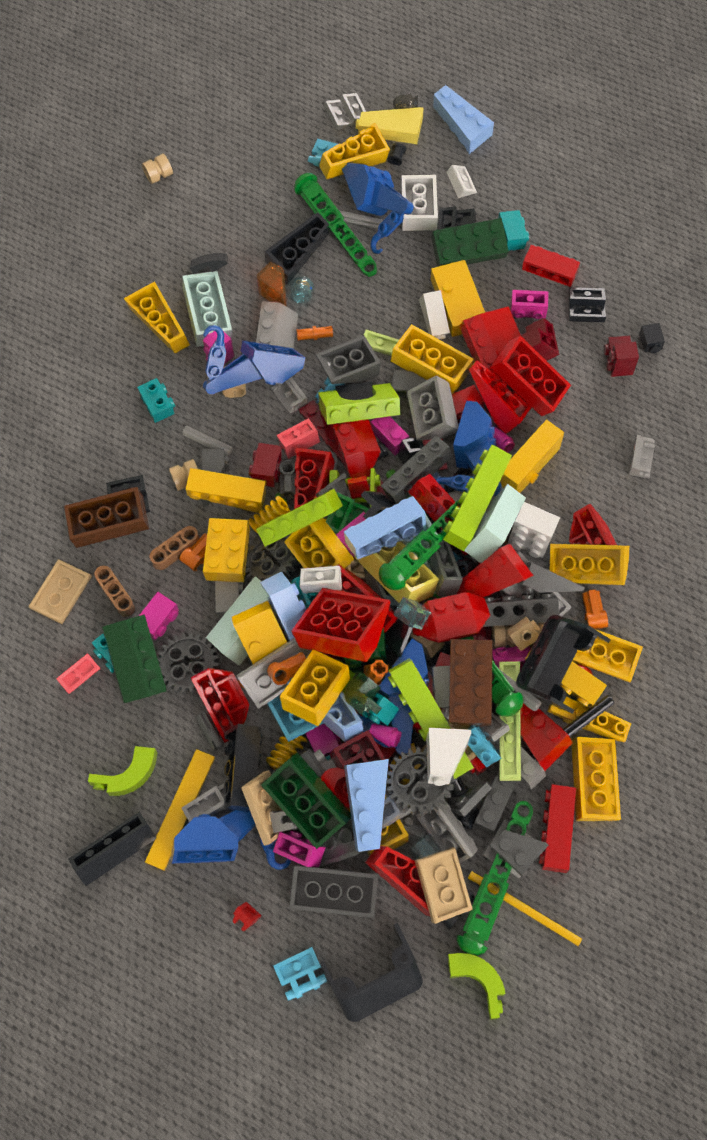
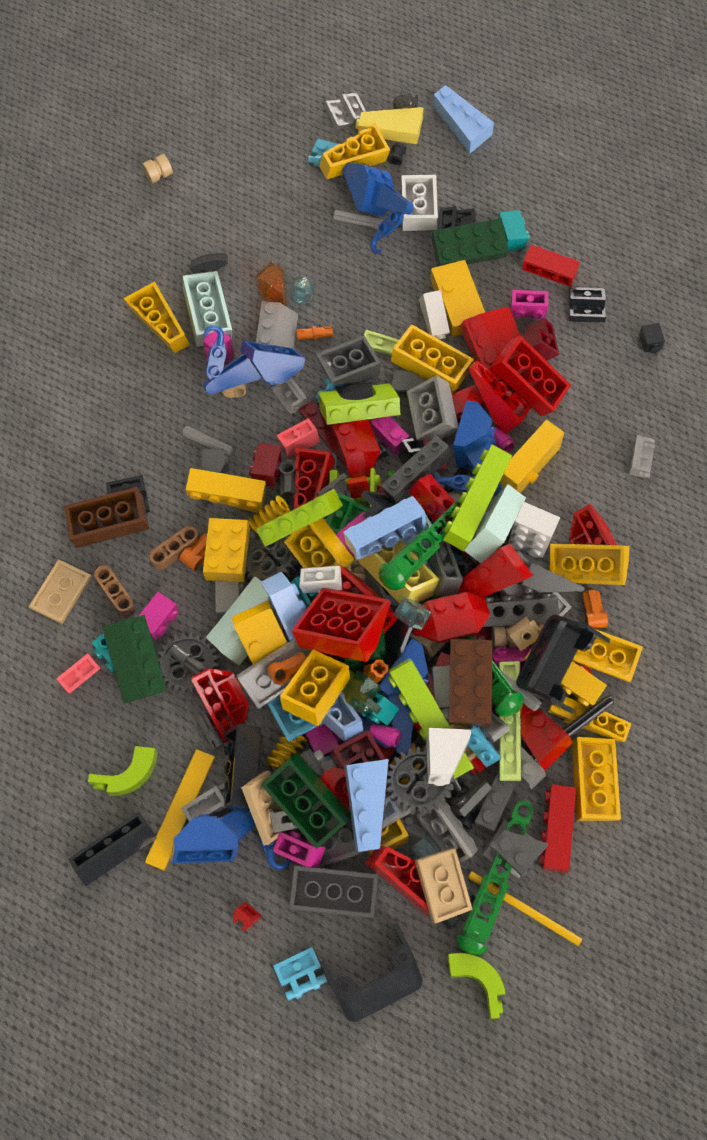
(156, 400): teal brick -> none
(180, 474): tan wheel -> none
(186, 659): none -> dark grey axle
(298, 246): black wedge -> none
(313, 194): green piece -> none
(461, 181): white slope -> none
(621, 355): dark red brick -> none

